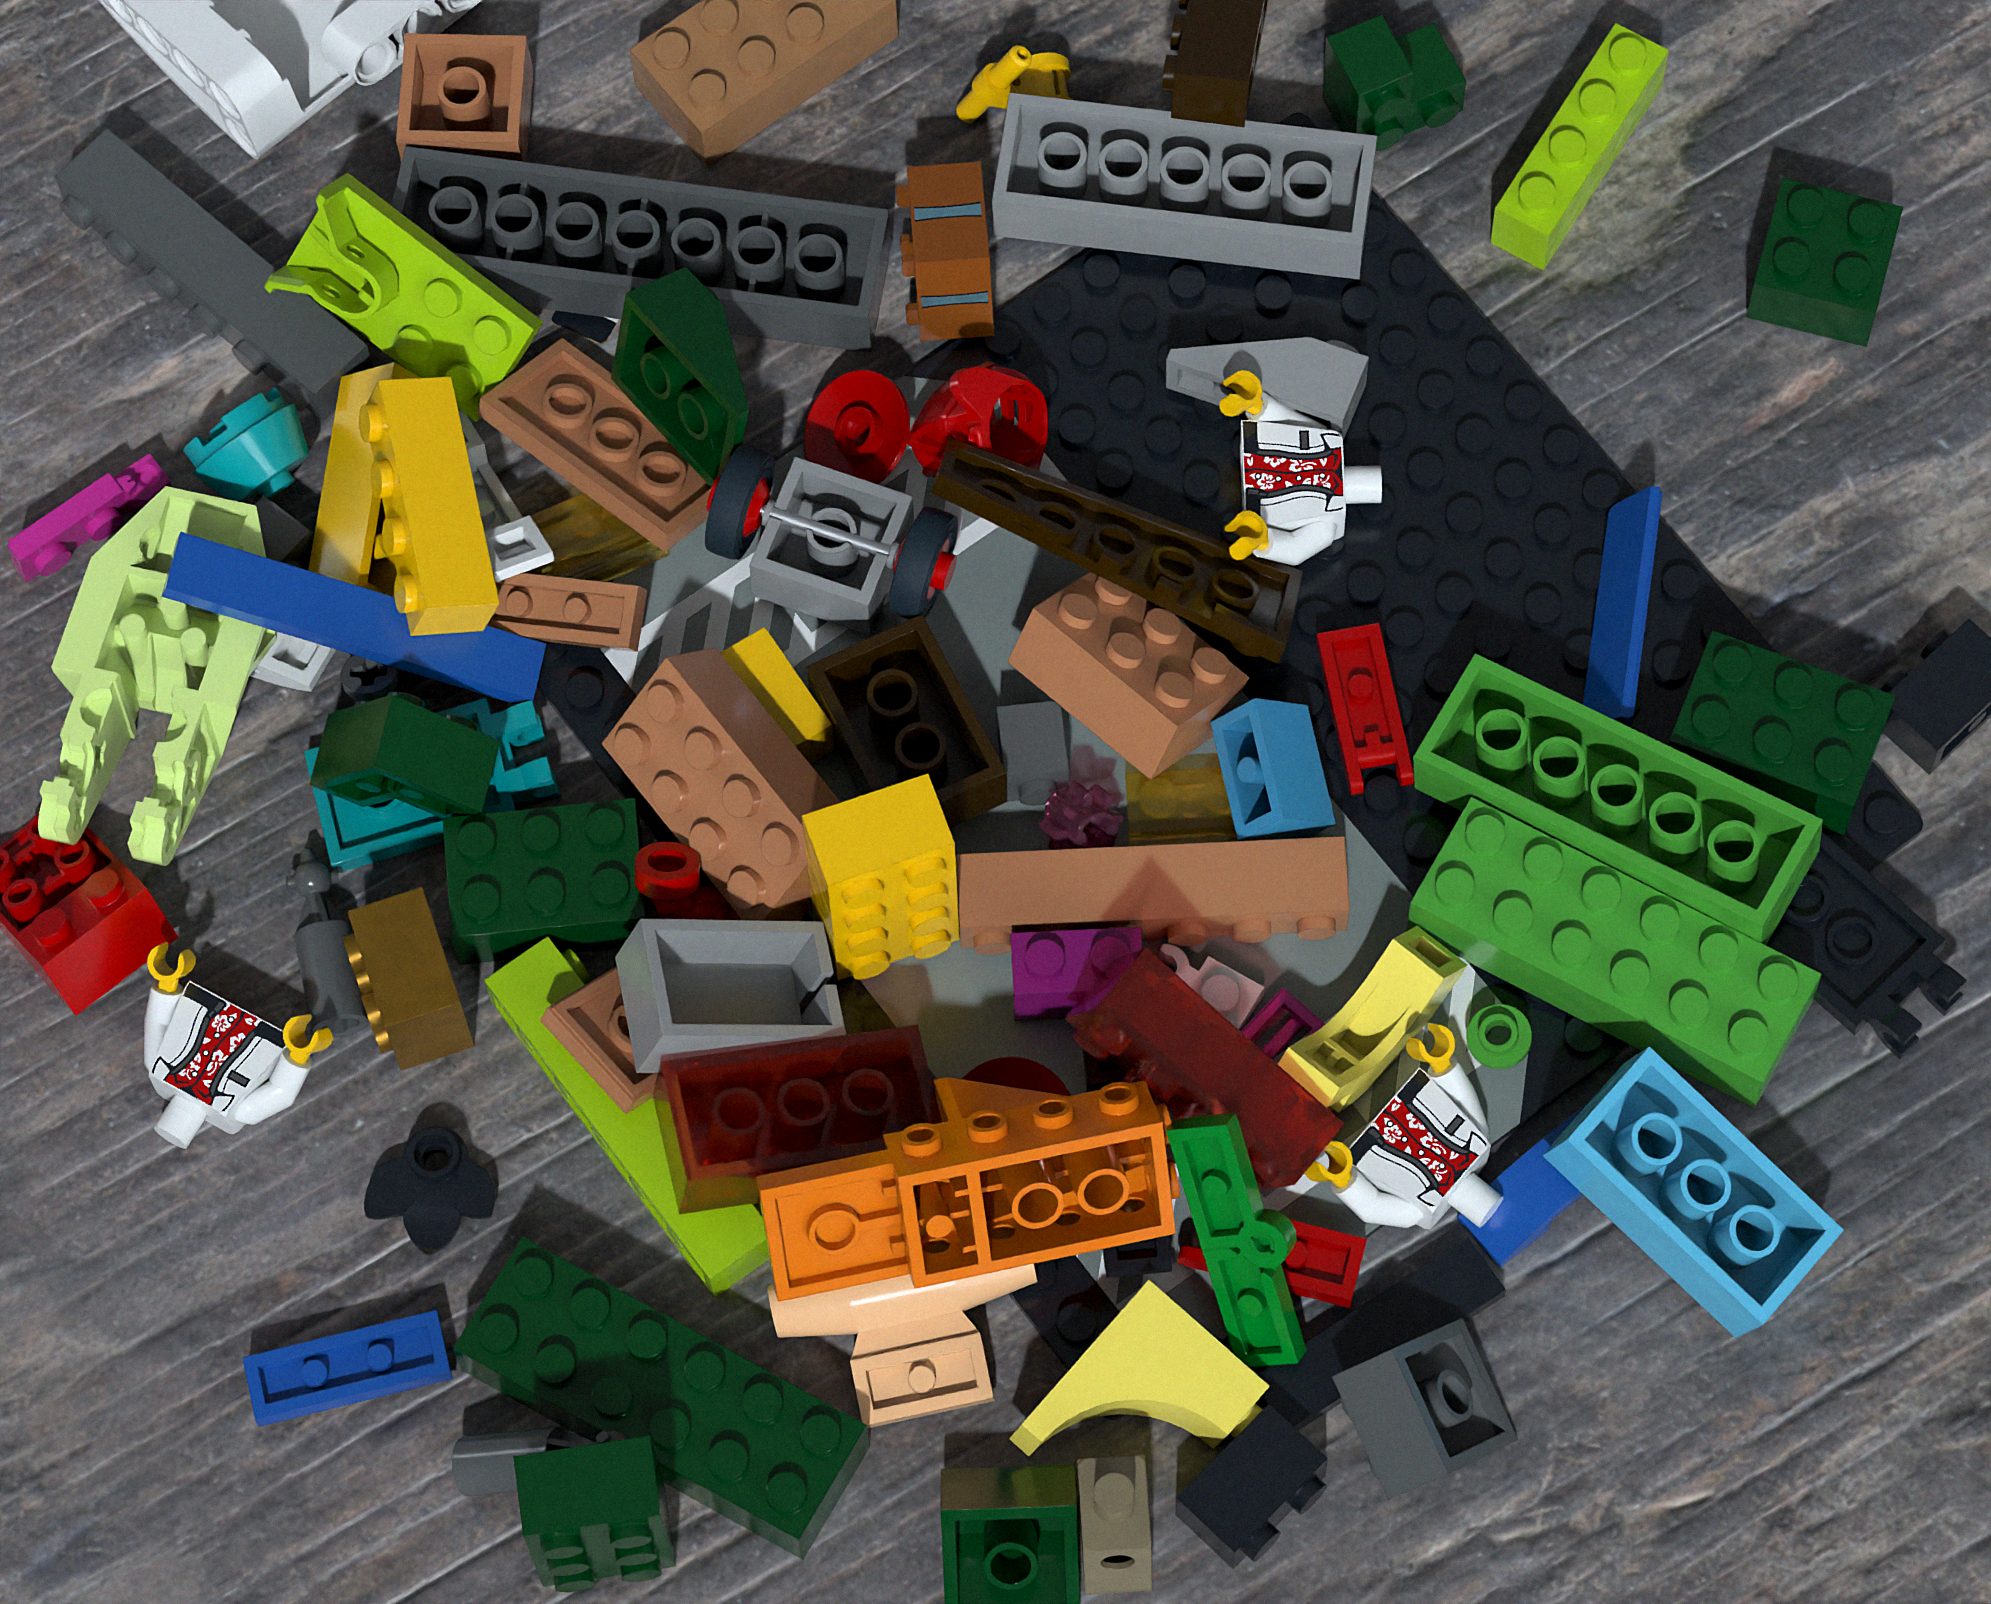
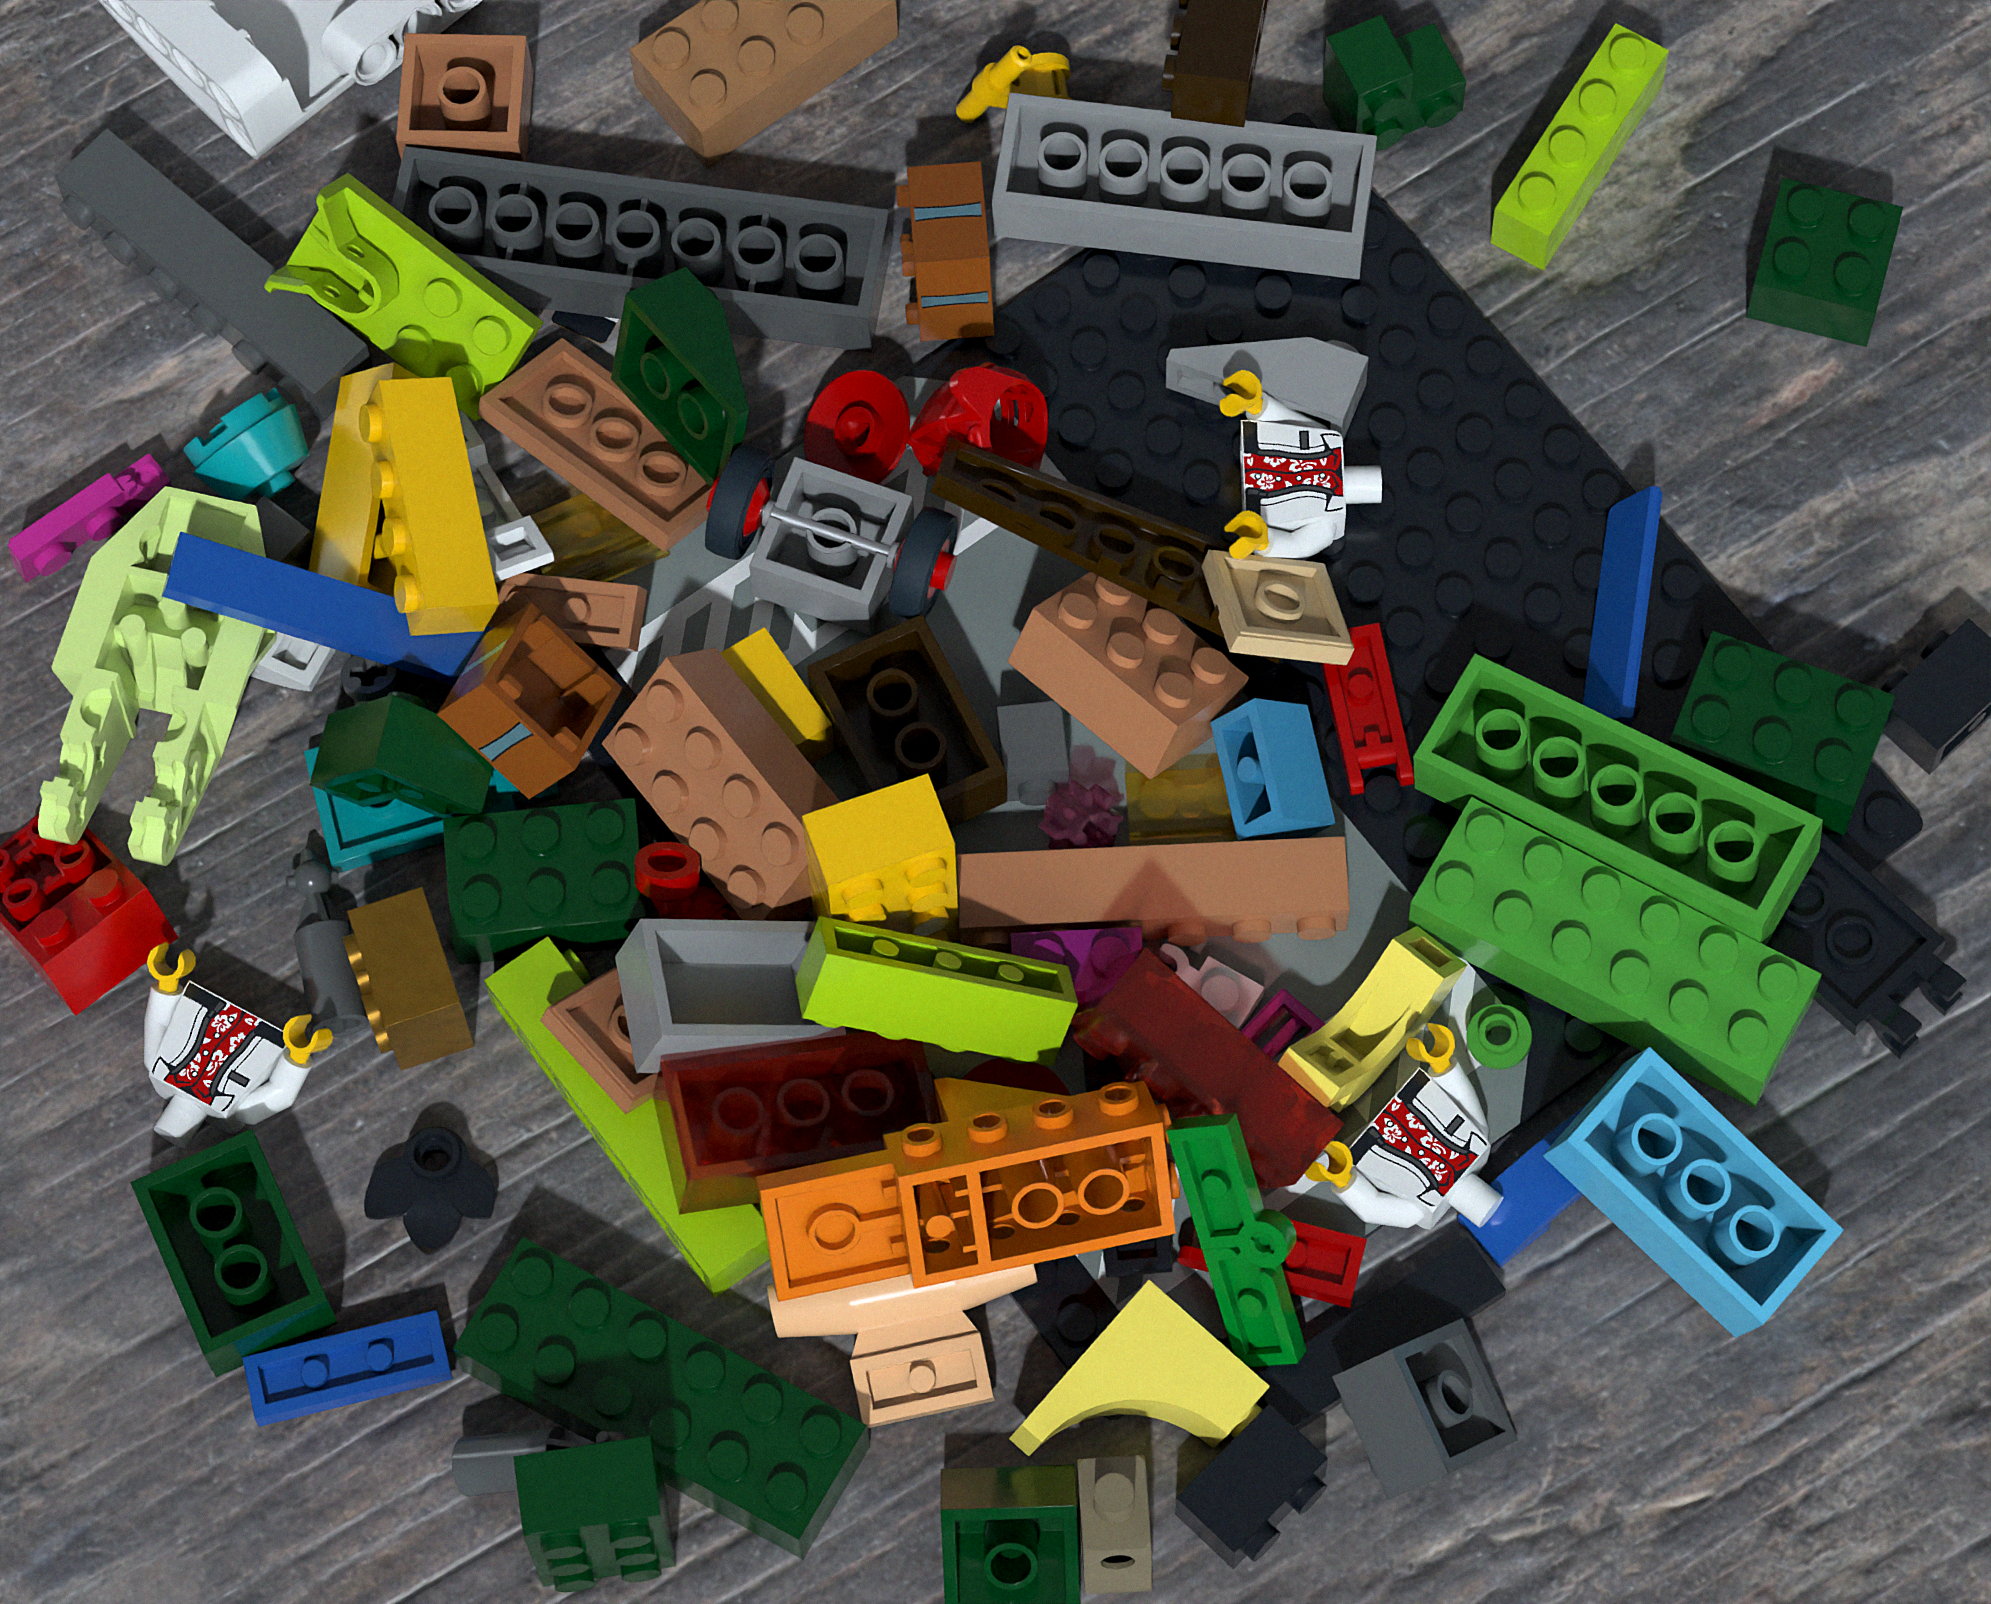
(233, 1252): none -> dark green brick
(530, 701): none -> dark orange container
(935, 992): none -> lime brick
(1277, 608): none -> tan tile

